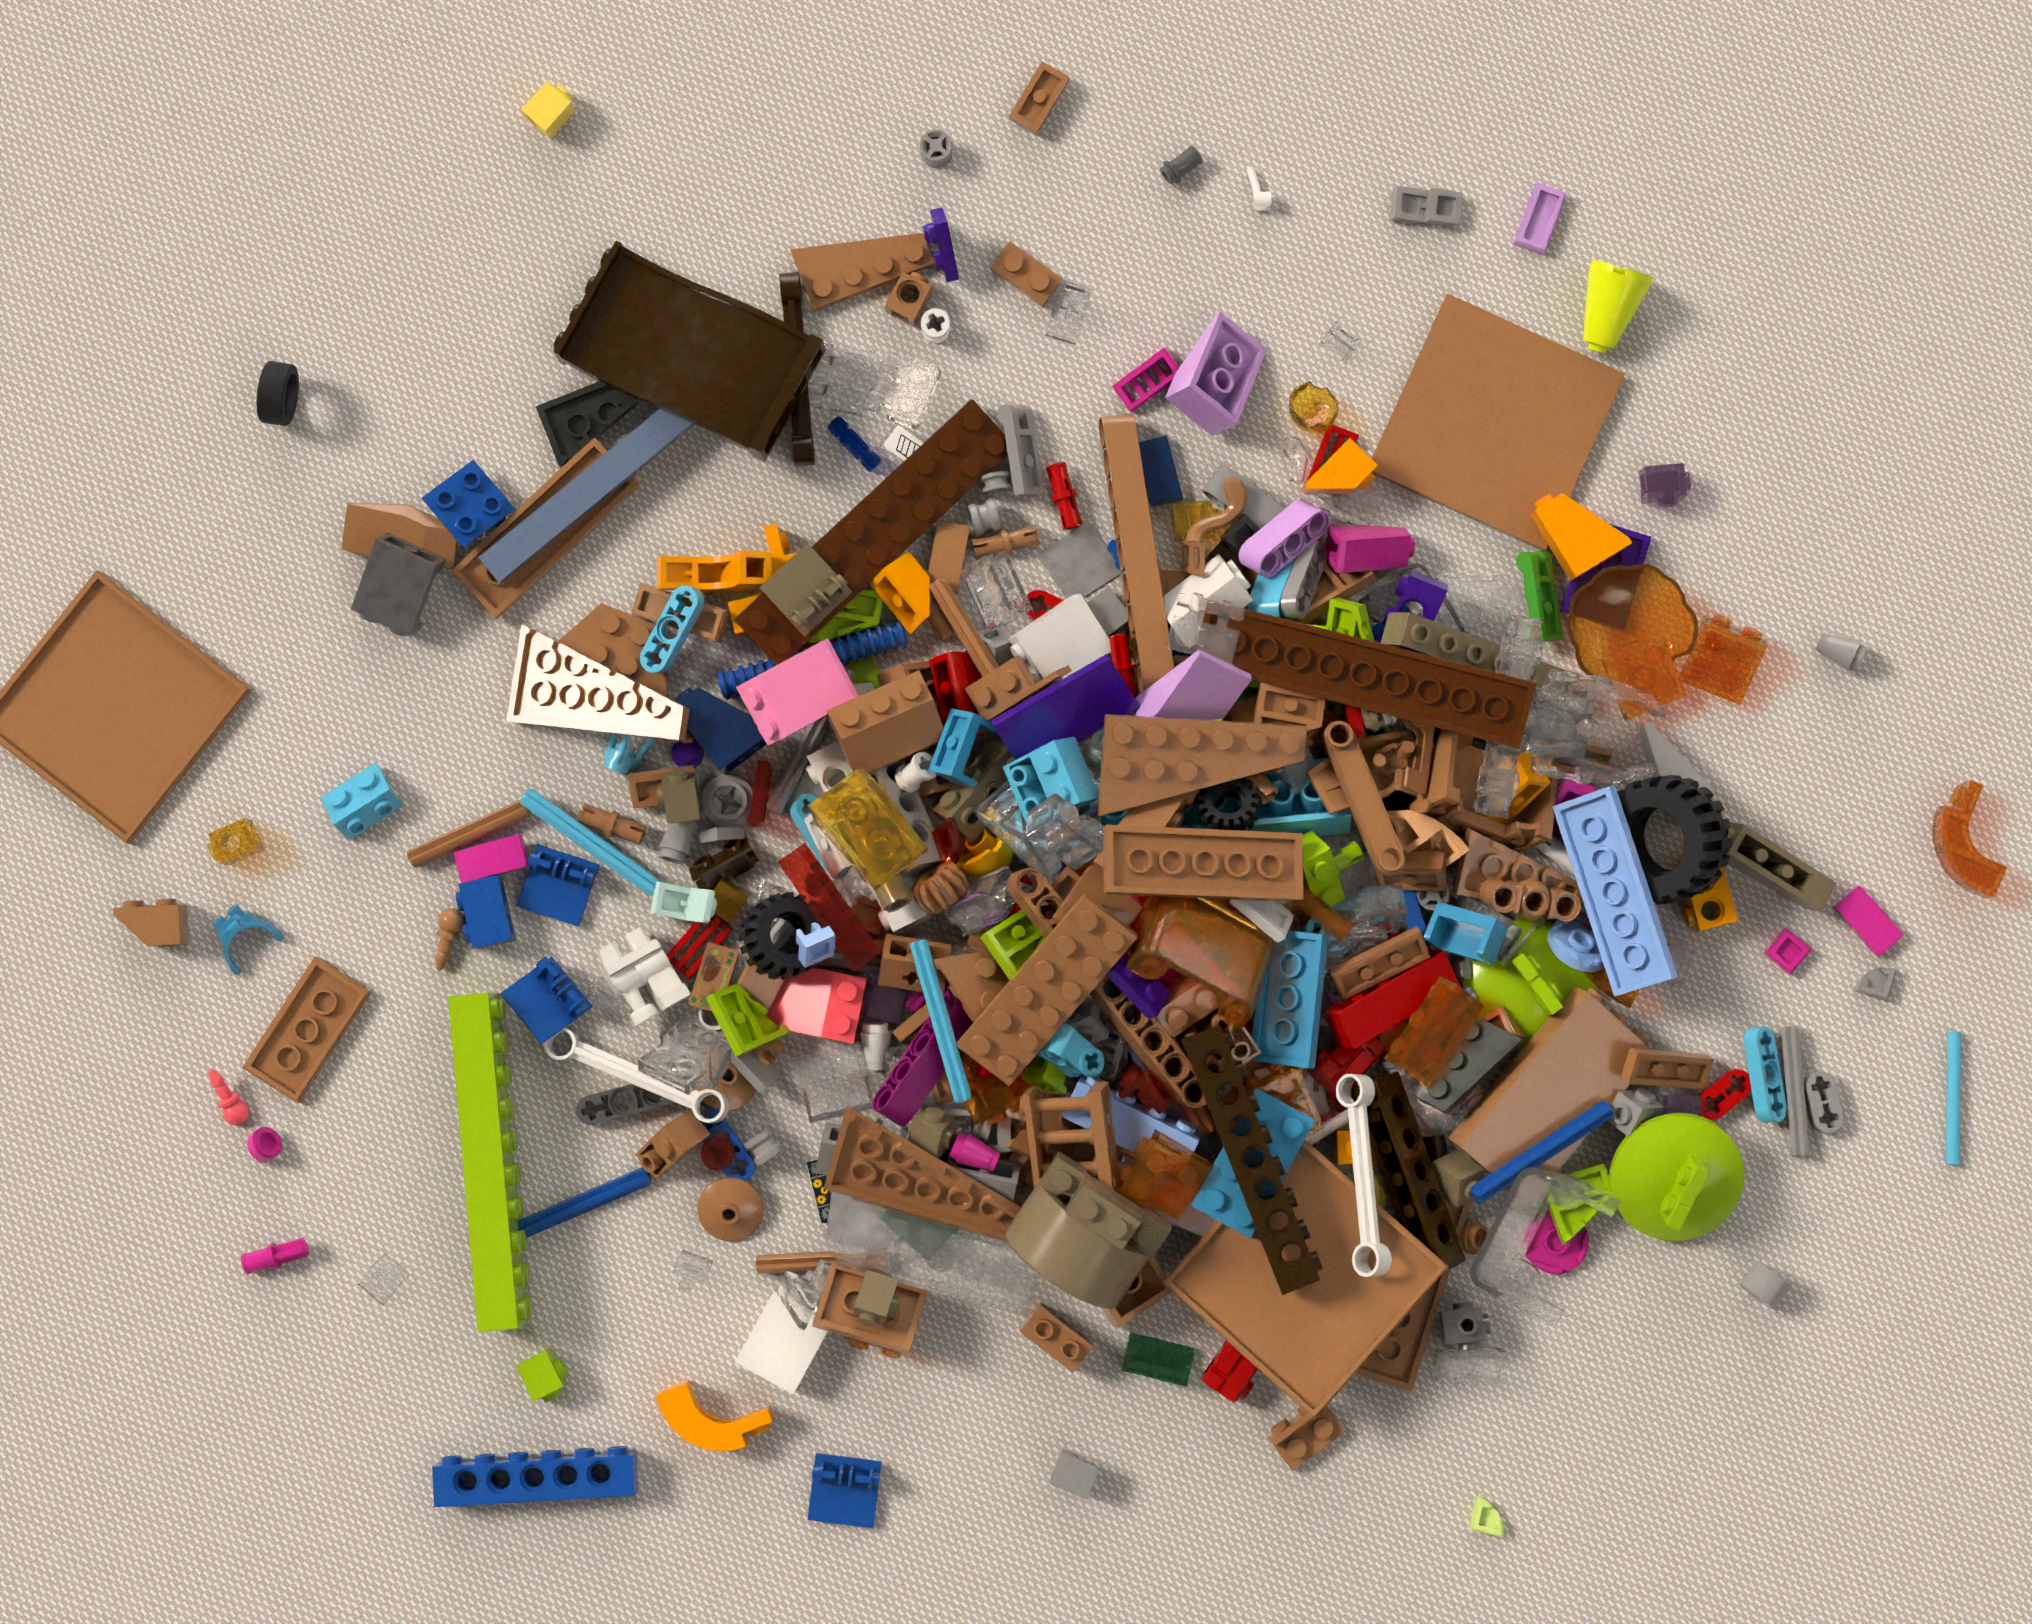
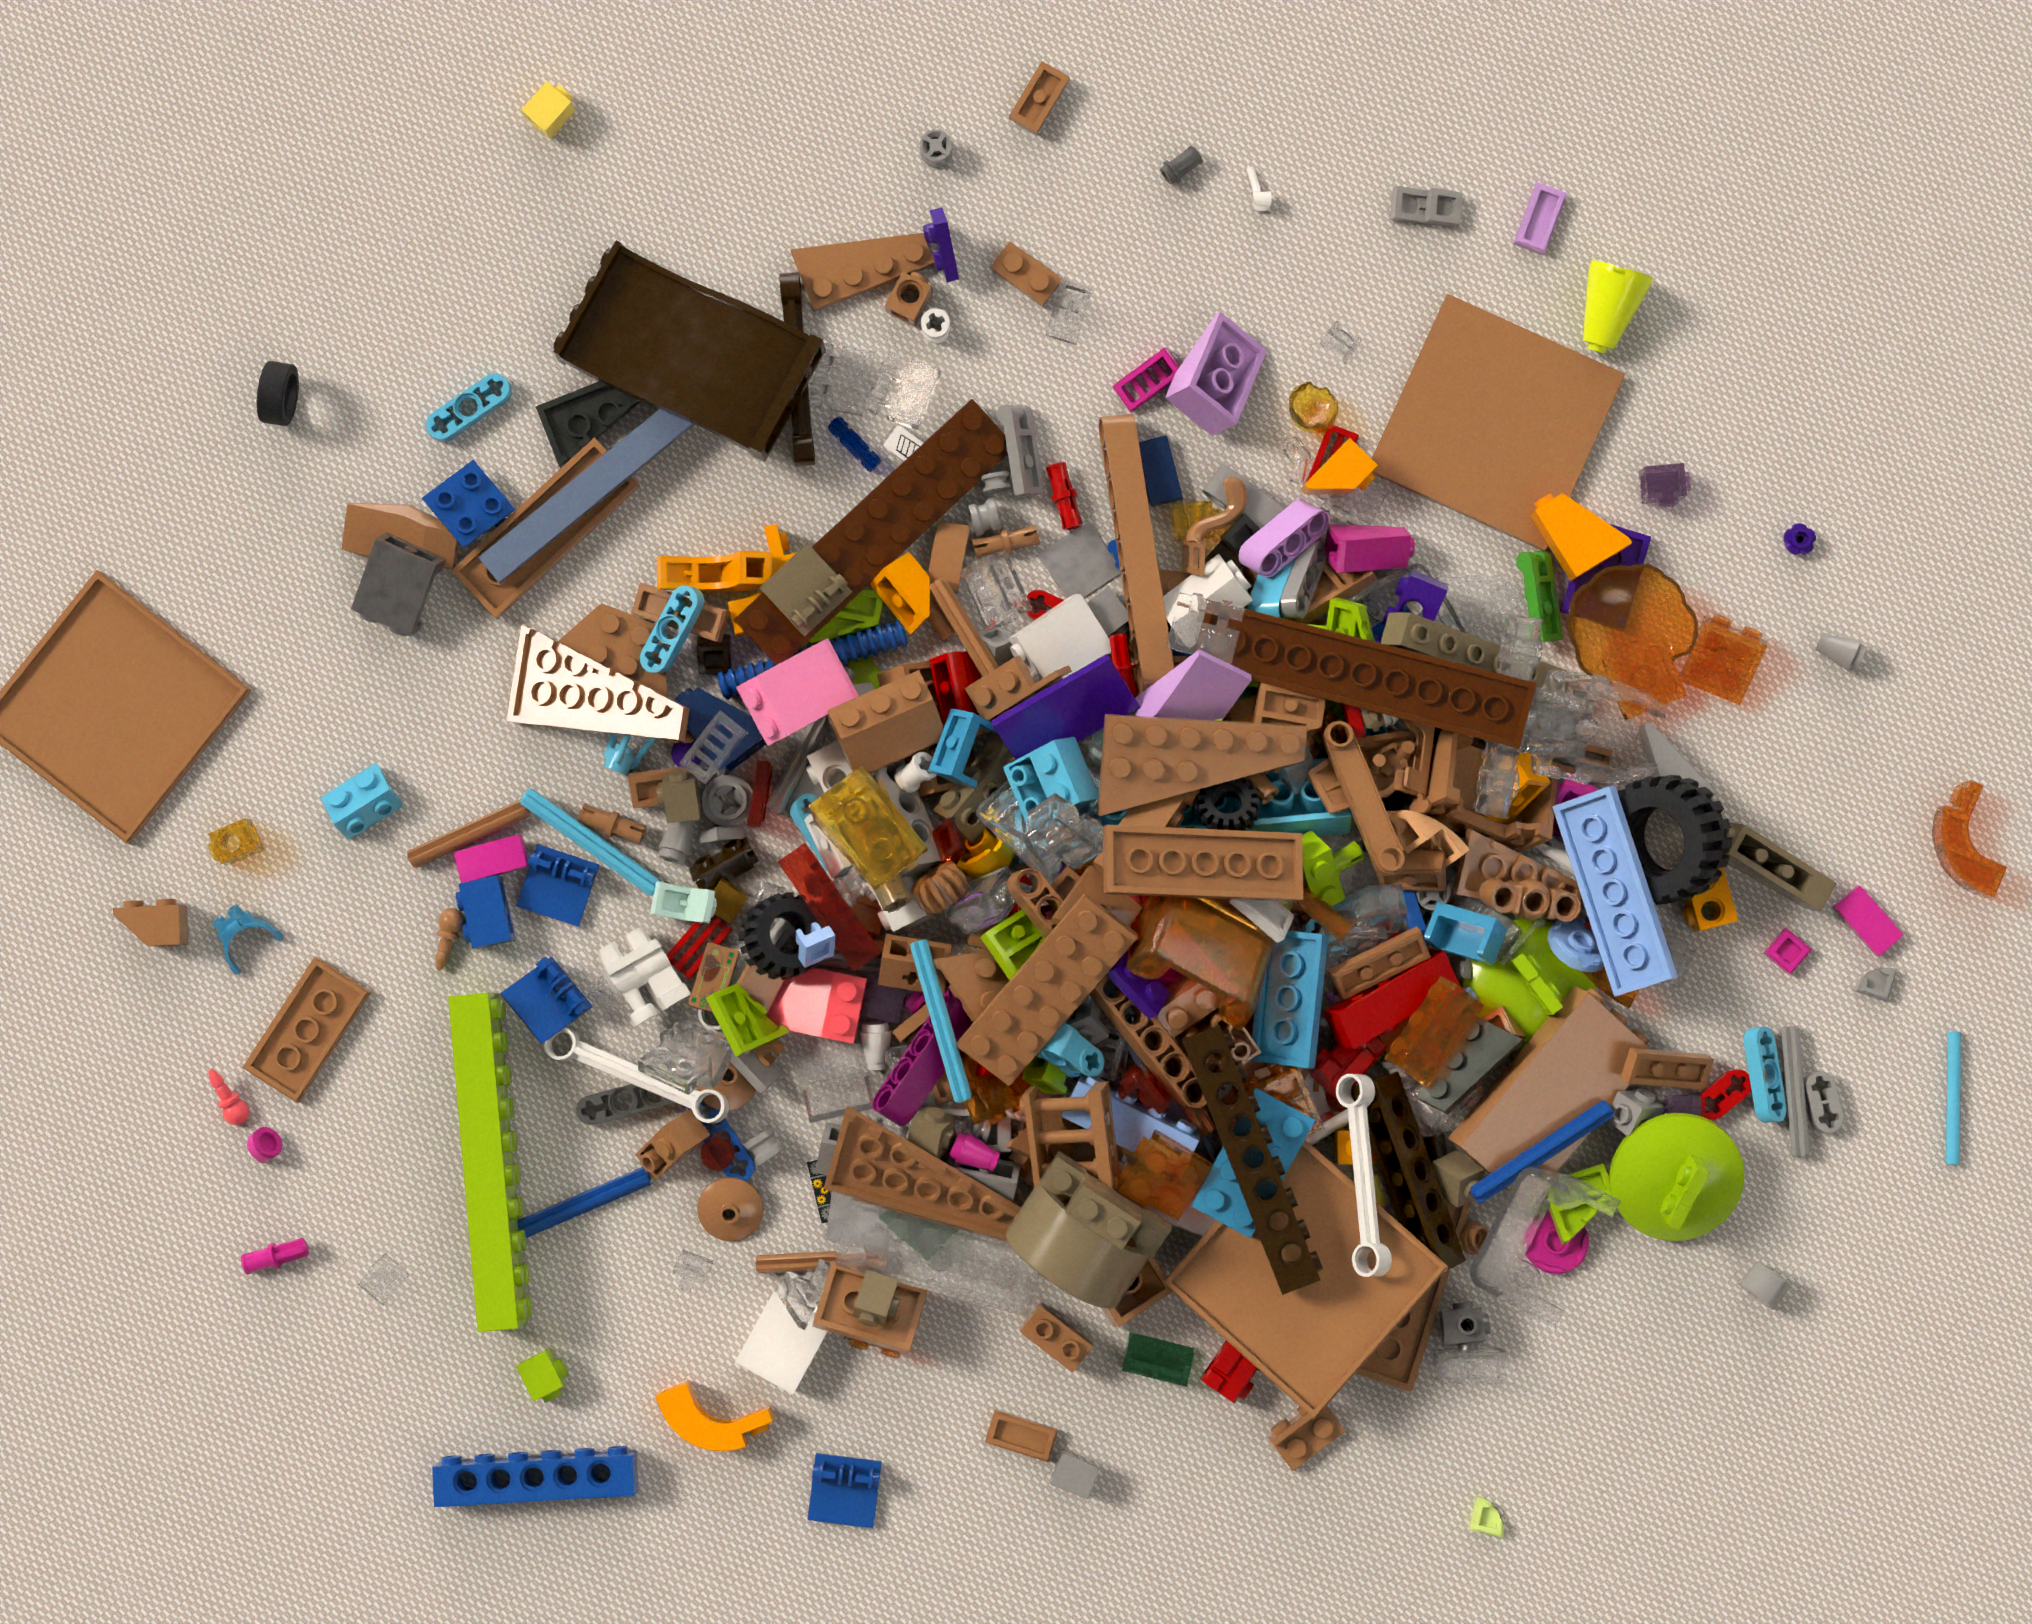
(482, 386): none -> medium azure beam
(711, 729): none -> clear slope
(714, 655): none -> dark brown slope
(1021, 1435): none -> medium nougat tile
(1795, 547): none -> dark purple plate

